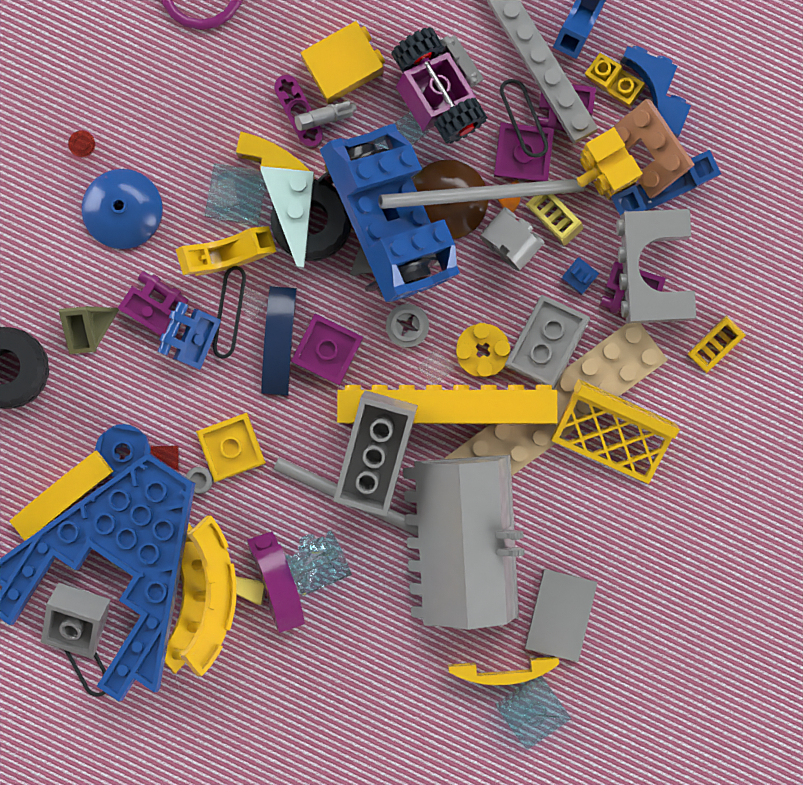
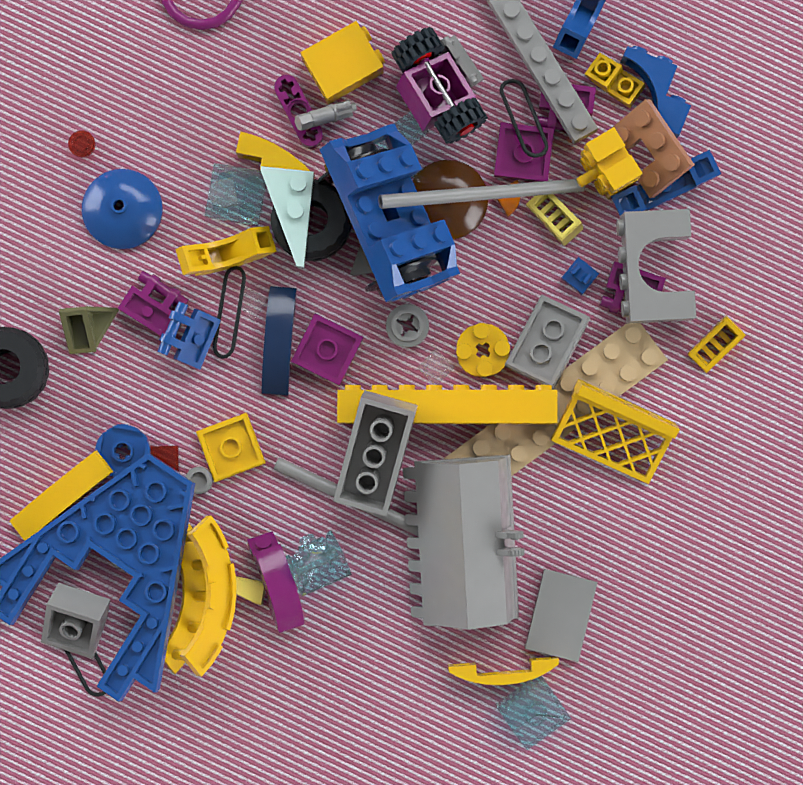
(511, 239): light grey brick -> none

